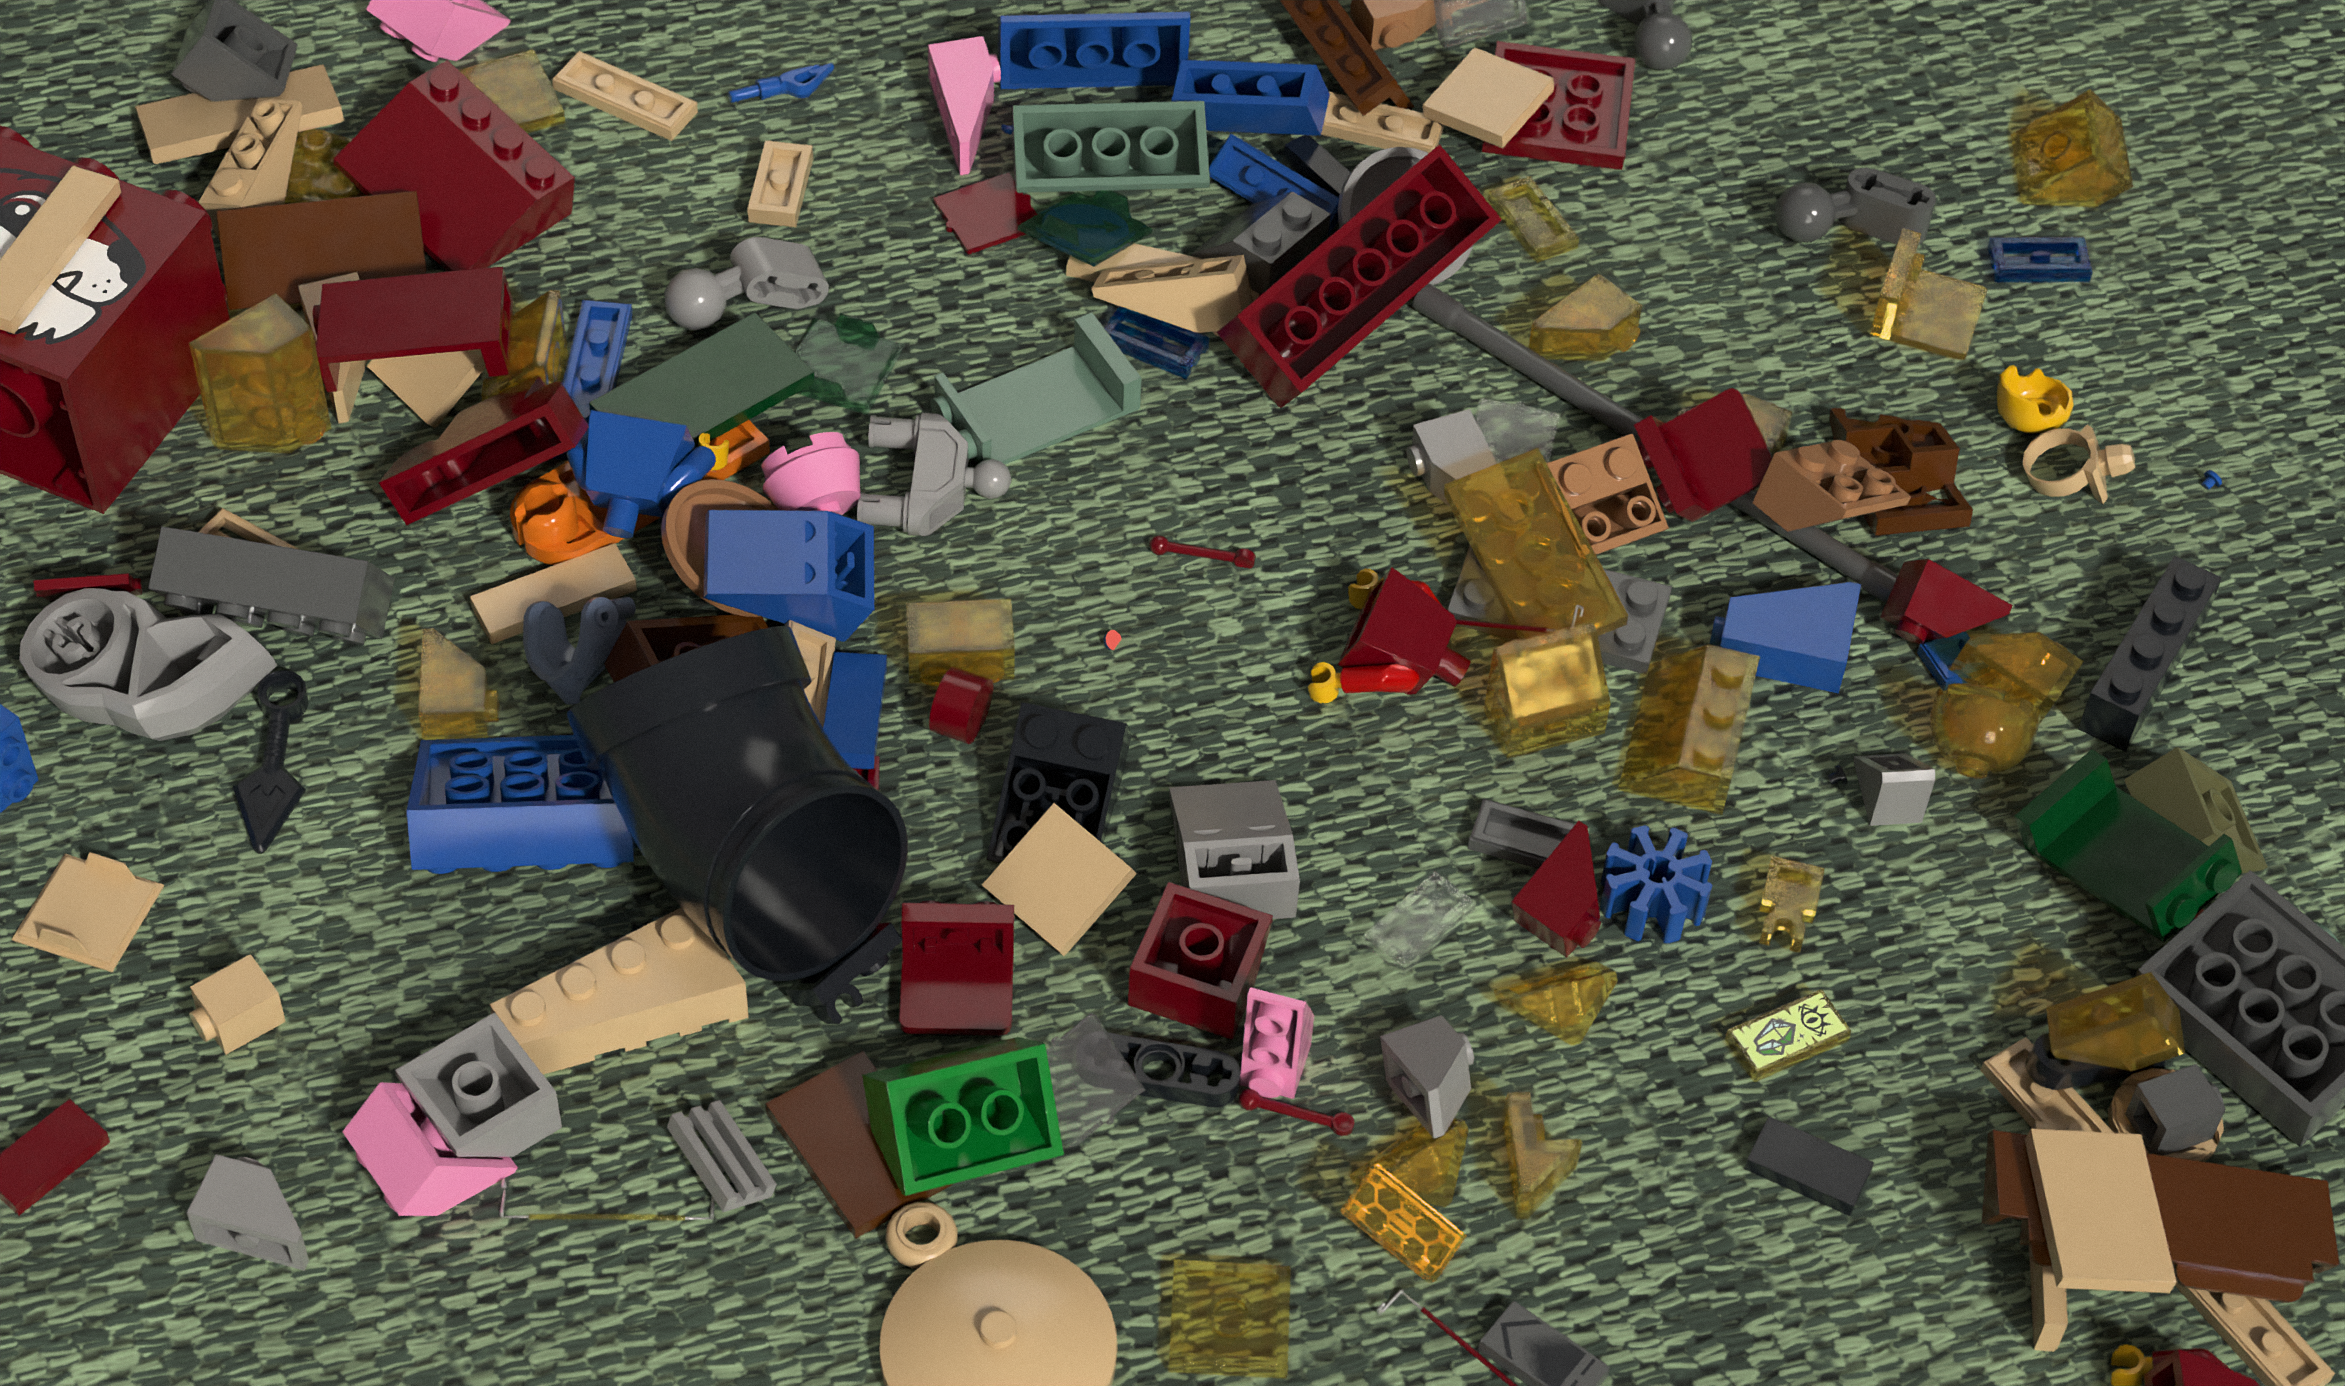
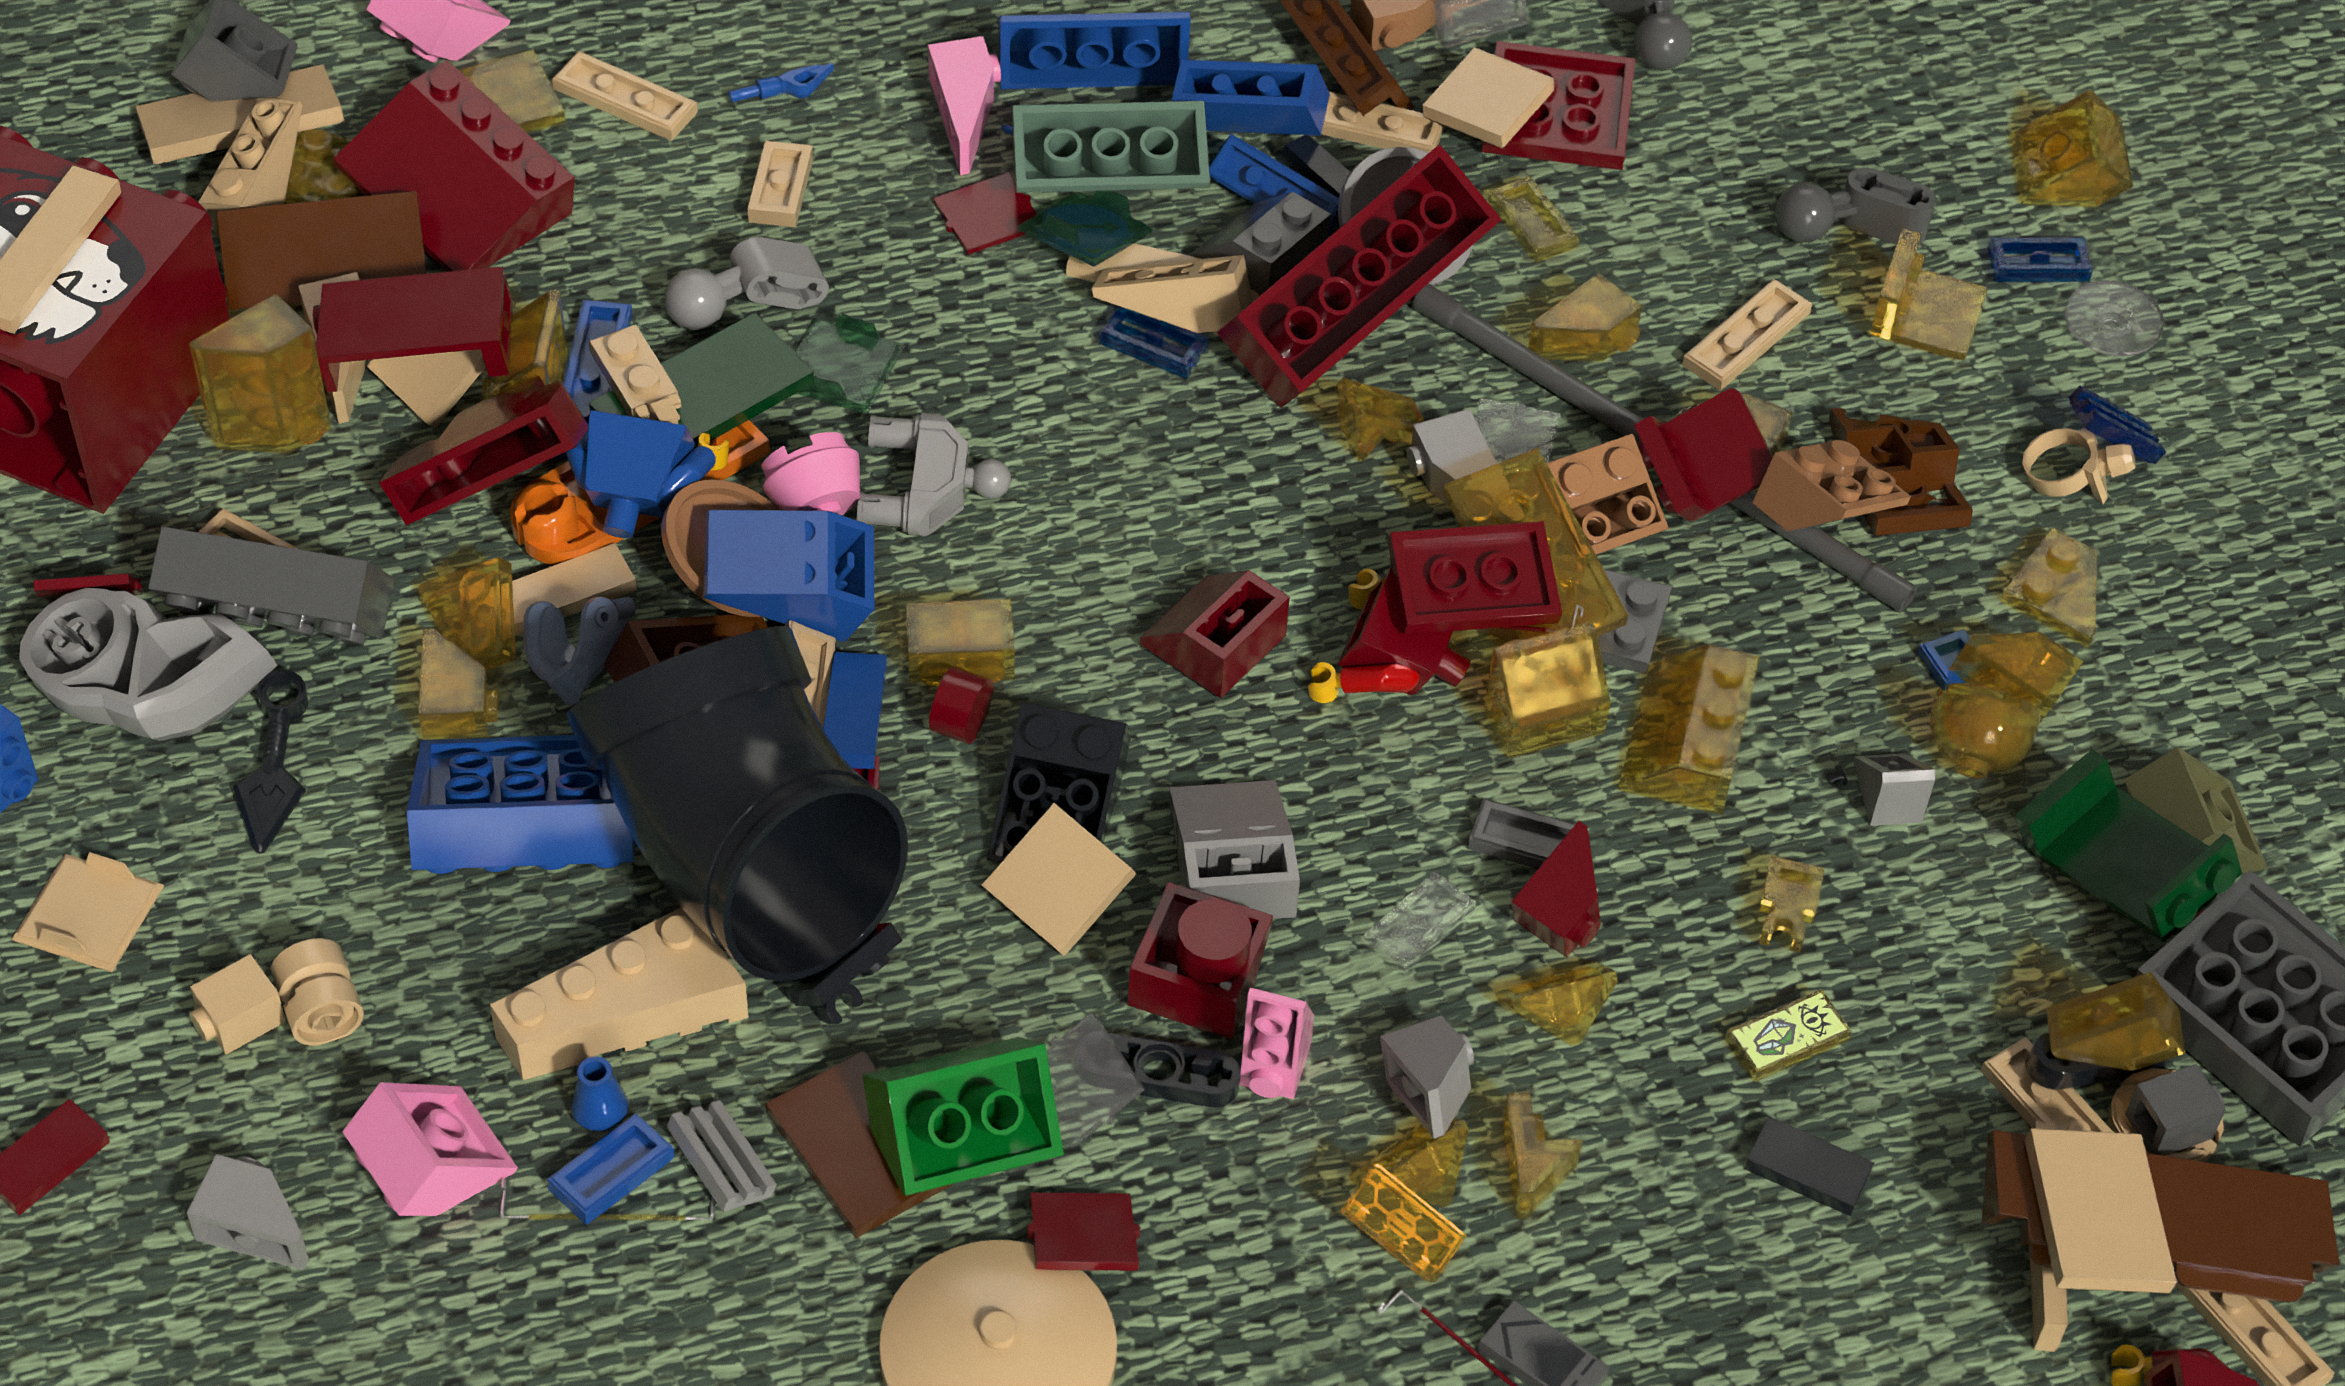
(317, 991): none -> tan wheel
(476, 610): none -> clear yellow wing
(483, 1092): light grey slope -> none
(598, 1097): none -> blue cone
(610, 1168): none -> blue tile
(636, 375): none -> tan hinge
(917, 1214): tan piece -> none
(957, 968): dark red bracket -> none
(1043, 399): sand green panel -> none
(1083, 1231): none -> dark red piece
(1111, 639): coral piece -> none
(1213, 940): none -> dark red piece
(1221, 629): none -> dark red slope
(1230, 1319): clear yellow tile -> none
(1242, 558): dark red hinge -> none
(1341, 1123): dark red hinge -> none
(1374, 414): none -> clear yellow slope
(1474, 577): none -> dark red plate
(1655, 884): blue gear -> none
(1746, 334): none -> tan tile
(1796, 632): blue slope -> none
(1938, 603): dark red slope -> none
(2033, 401): yellow hair -> none
(2058, 587): none -> clear yellow wing
(2114, 318): none -> clear dish
(2116, 424): none -> clear blue tile
(2149, 653): black brick -> none
(2211, 479): blue piece -> none

